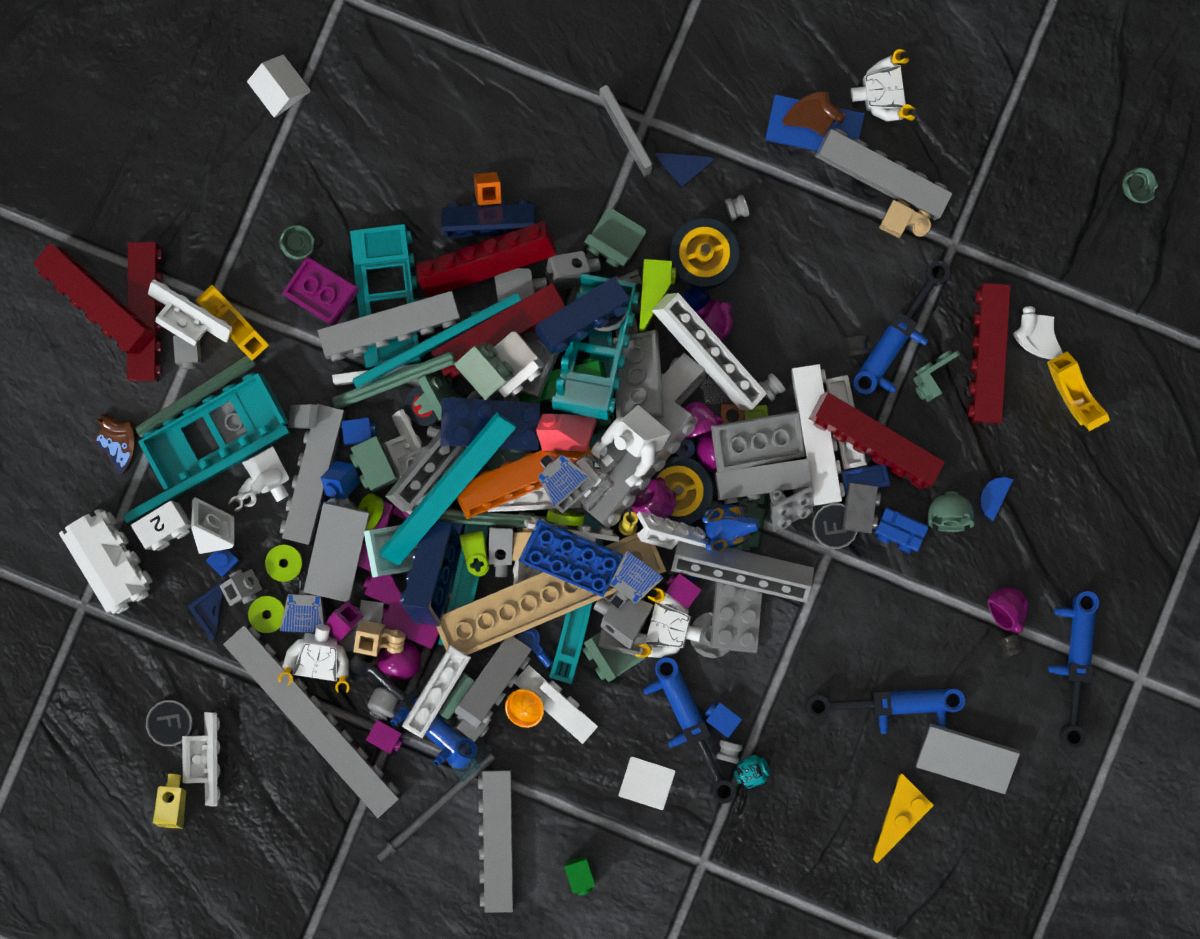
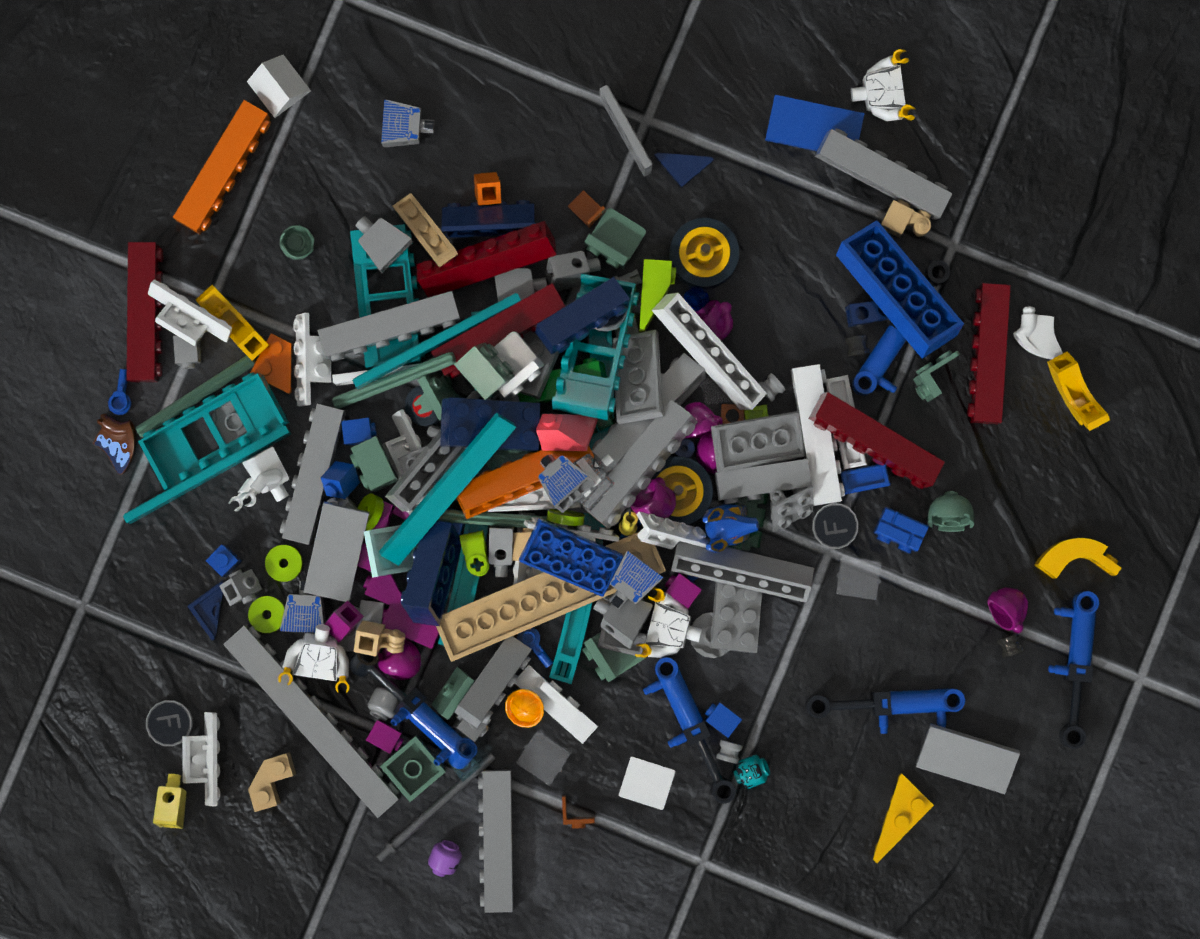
(93, 298): dark red brick -> none
(106, 561): white brick -> none
(119, 402): none -> blue plate
(162, 526): white brick -> none
(211, 527): white slope -> none
(222, 167): none -> orange brick
(263, 787): none -> tan brick
(276, 363): none -> orange wing
(303, 416): light grey tile -> none
(310, 360): none -> white bracket
(320, 291): magenta tile -> none
(382, 241): none -> light grey torso
(403, 124): none -> torso
(413, 768): none -> sand green brick
(425, 230): none -> tan plate
(436, 691): white tile -> none
(444, 858): none -> medium lavender head
(543, 758): none -> clear piece
(578, 822): none -> dark orange bracket
(580, 875): green brick -> none
(586, 209): none -> dark orange bracket
(637, 434): white torso -> none
(737, 207): light grey wheel -> none
(814, 113): reddish brown arm -> none
(858, 578): none -> clear piece
(861, 508): flat silver brick -> none
(864, 313): none -> dark blue leg
(899, 289): none -> blue brick
(993, 496): blue tile -> none
(1063, 552): none -> yellow arch
(1139, 185): sand green hair -> none

